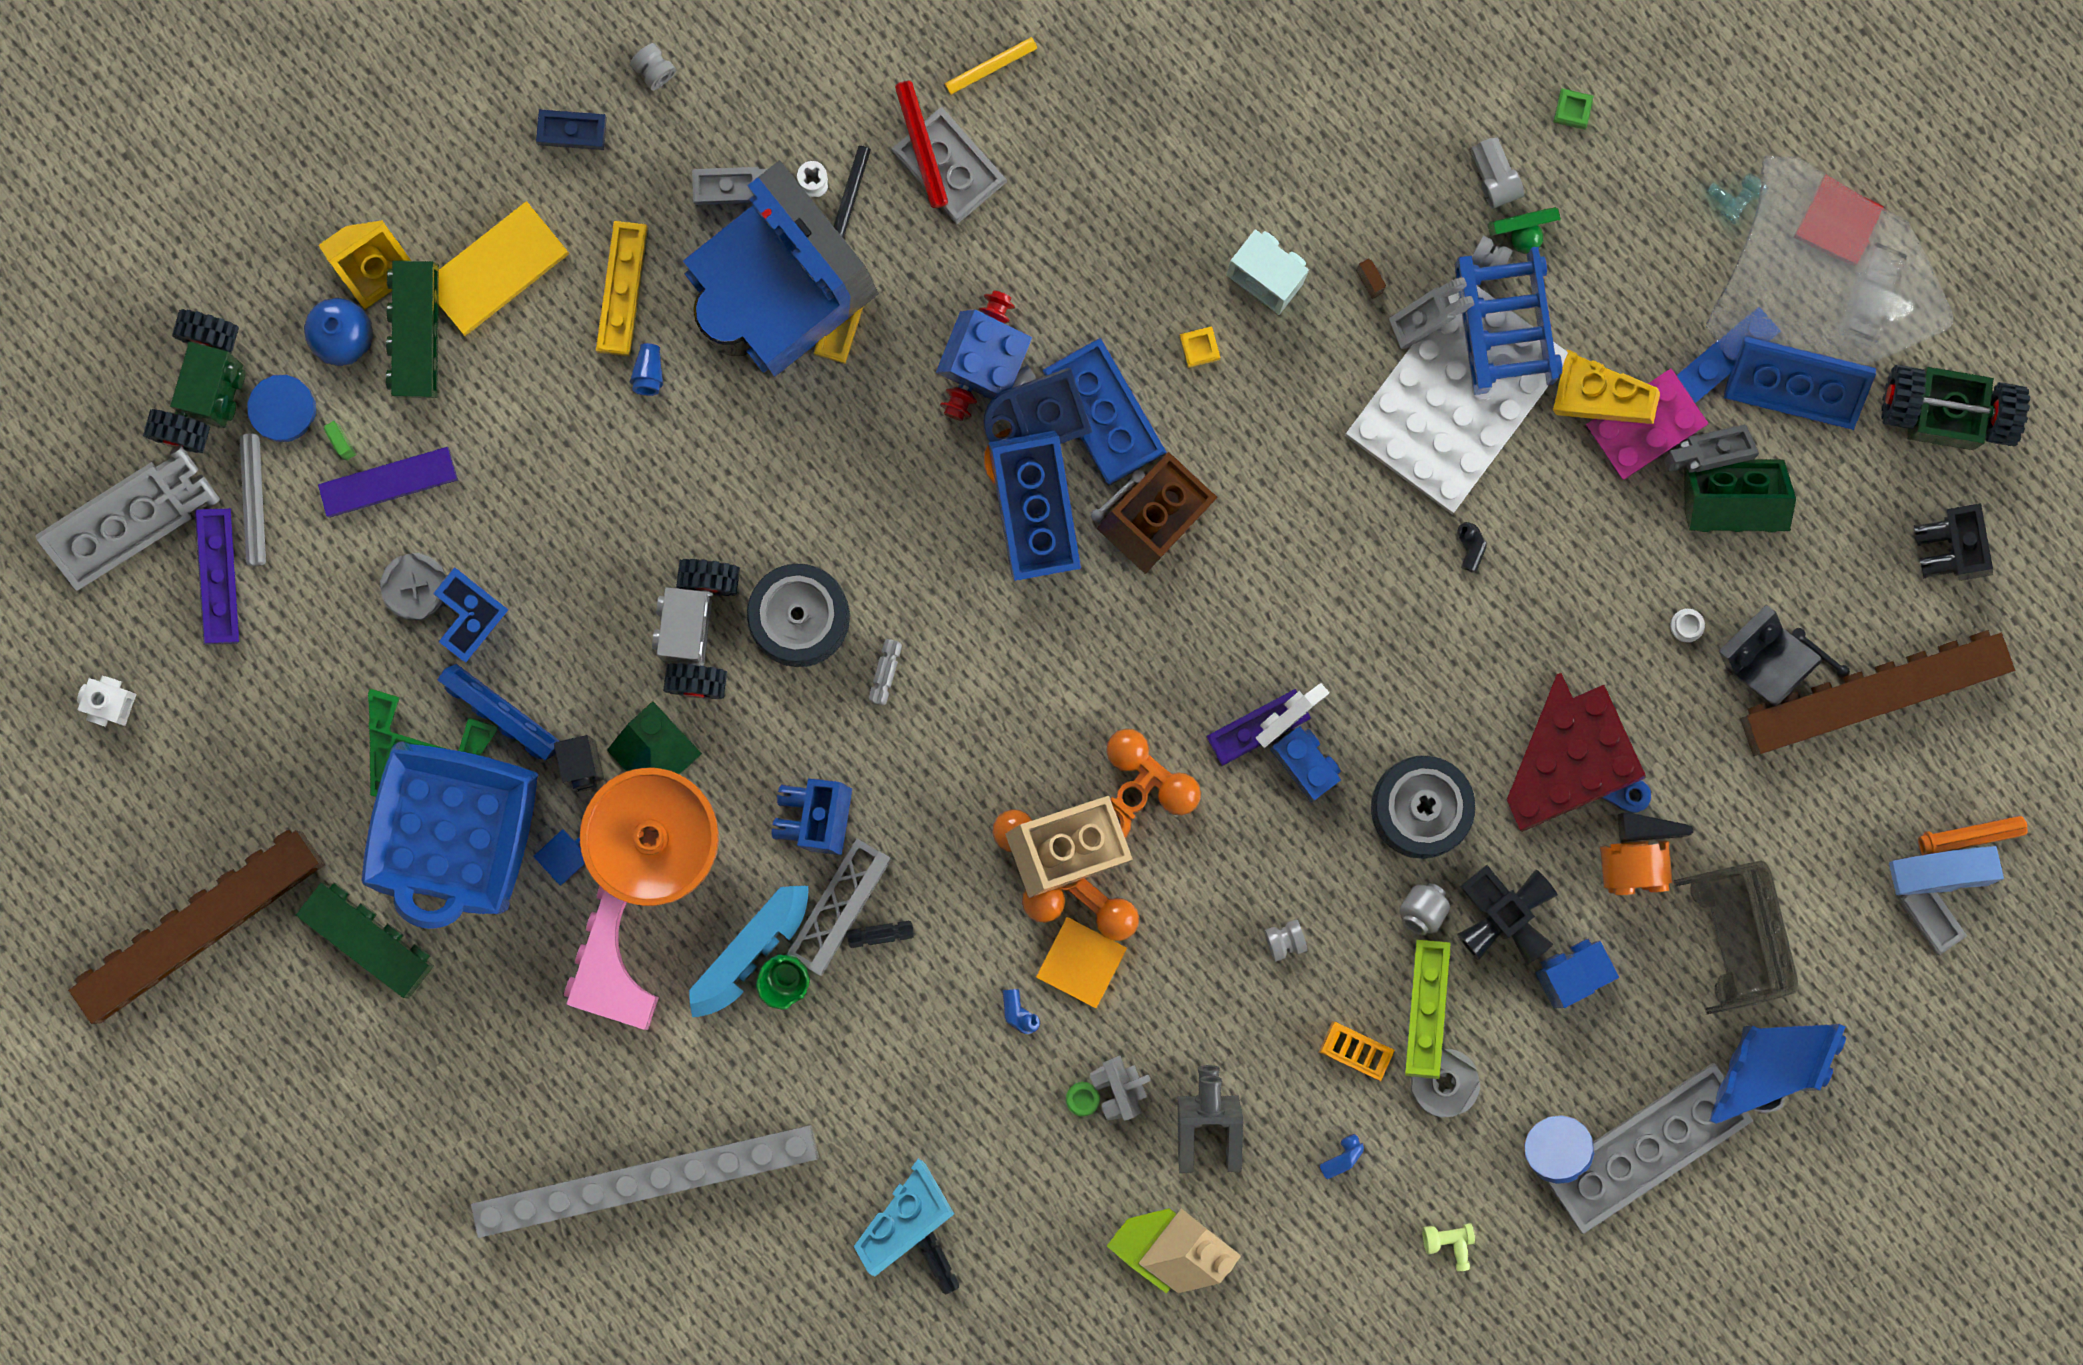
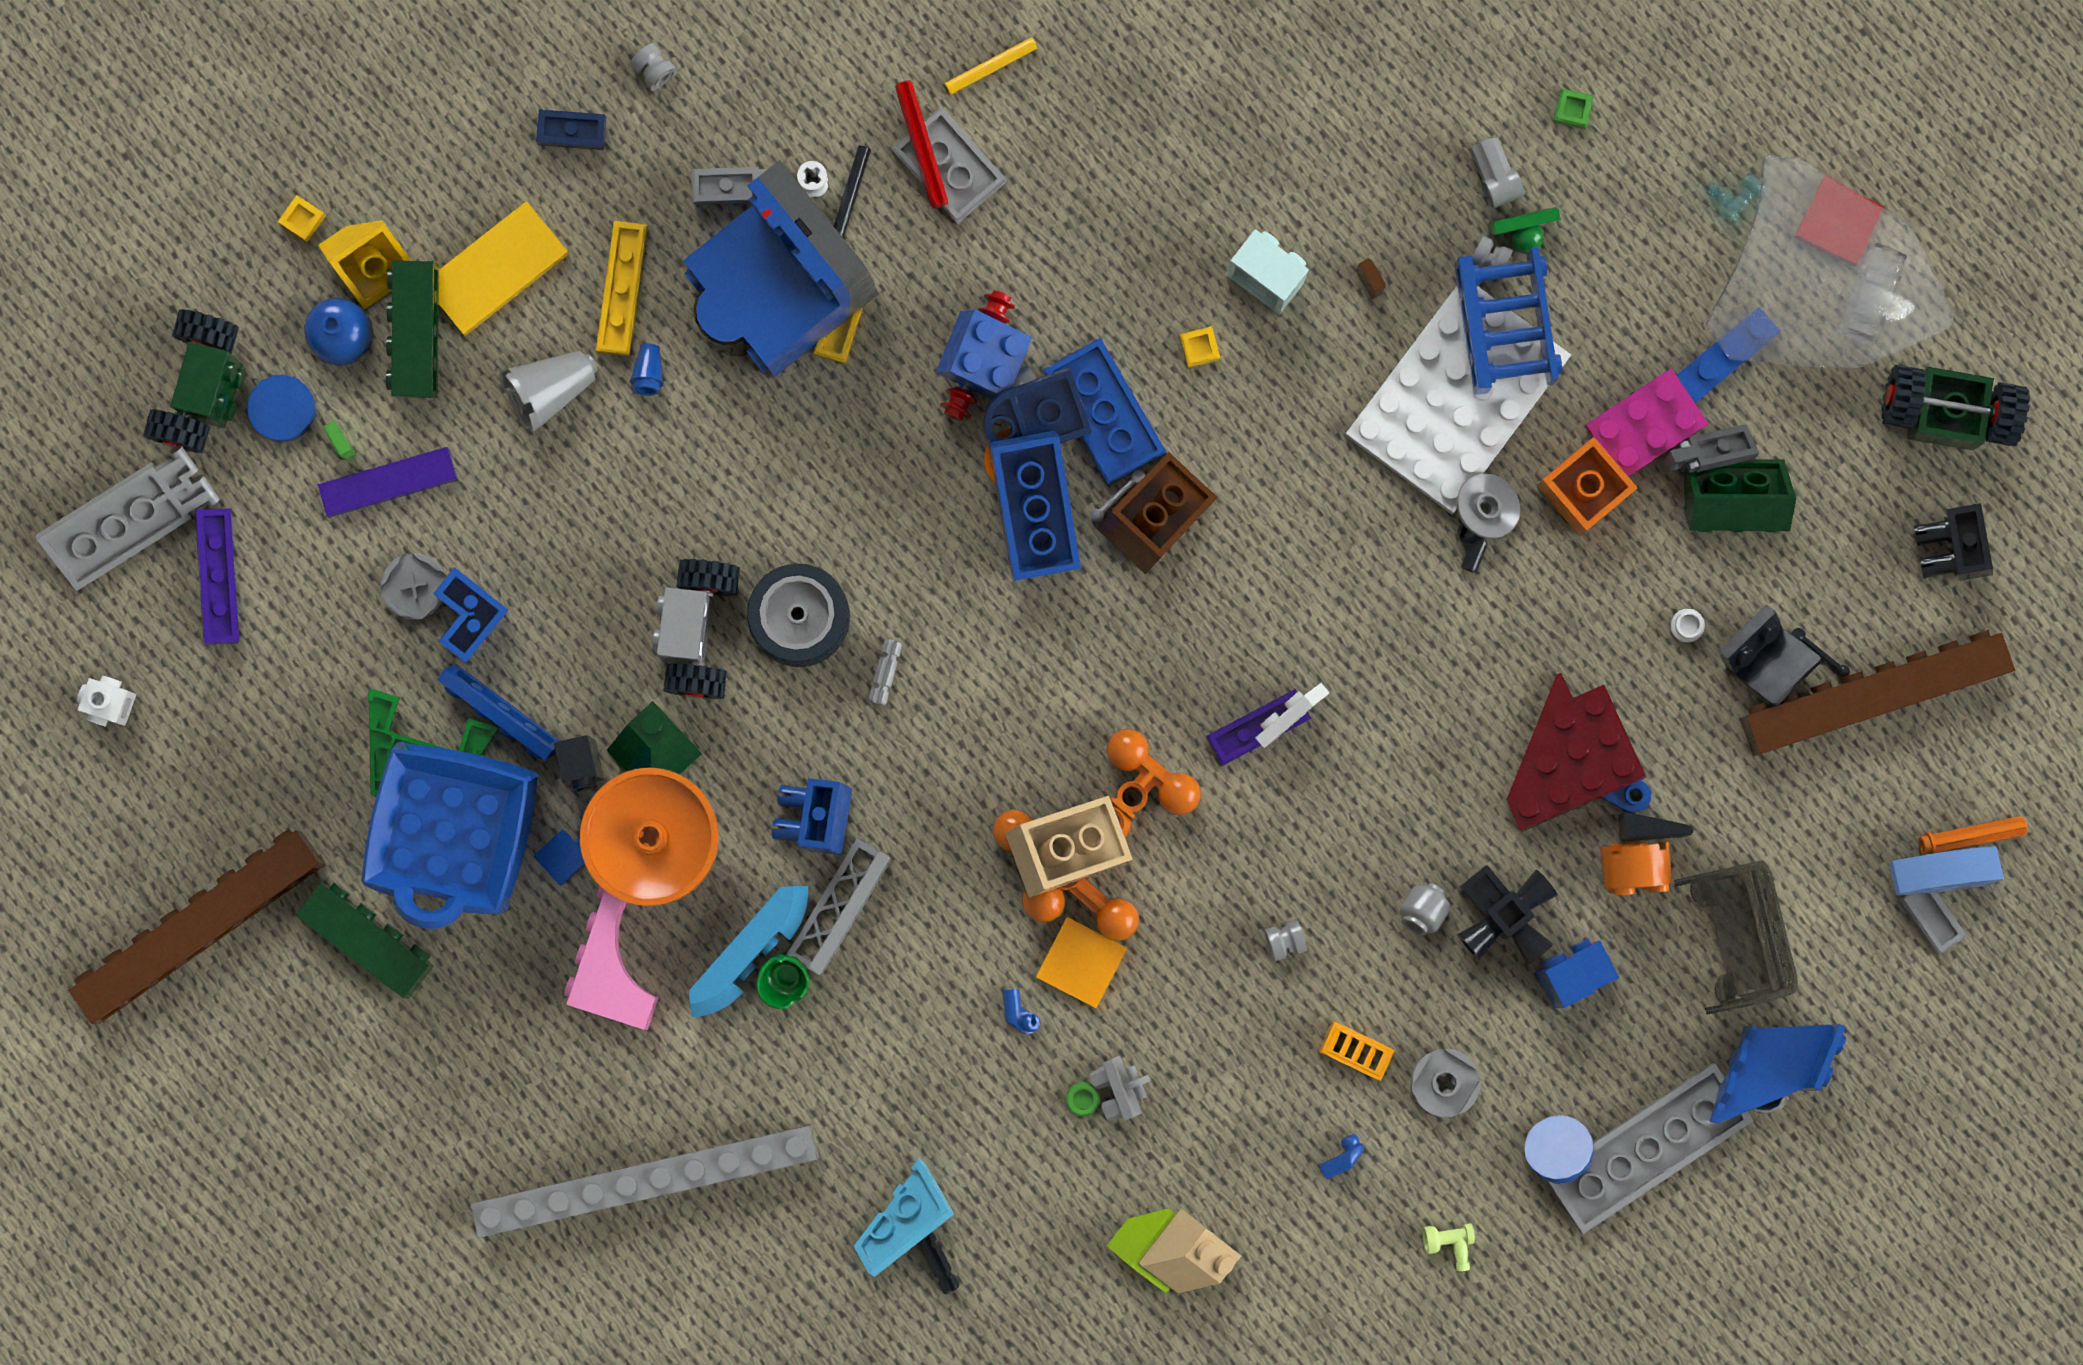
(252, 499): light grey axle -> none
(301, 218): none -> yellow tile
(547, 386): none -> light grey cone
(880, 934): black axle -> none
(1209, 1108): dark grey piece -> none
(1306, 764): blue brick -> none
(1428, 1009): lime plate -> none
(1429, 313): light grey hinge -> none
(1448, 803): wheel -> none
(1499, 500): none -> light grey dish
(1586, 486): none -> orange brick
(1599, 393): yellow wing -> none
(1799, 382): blue tile -> none

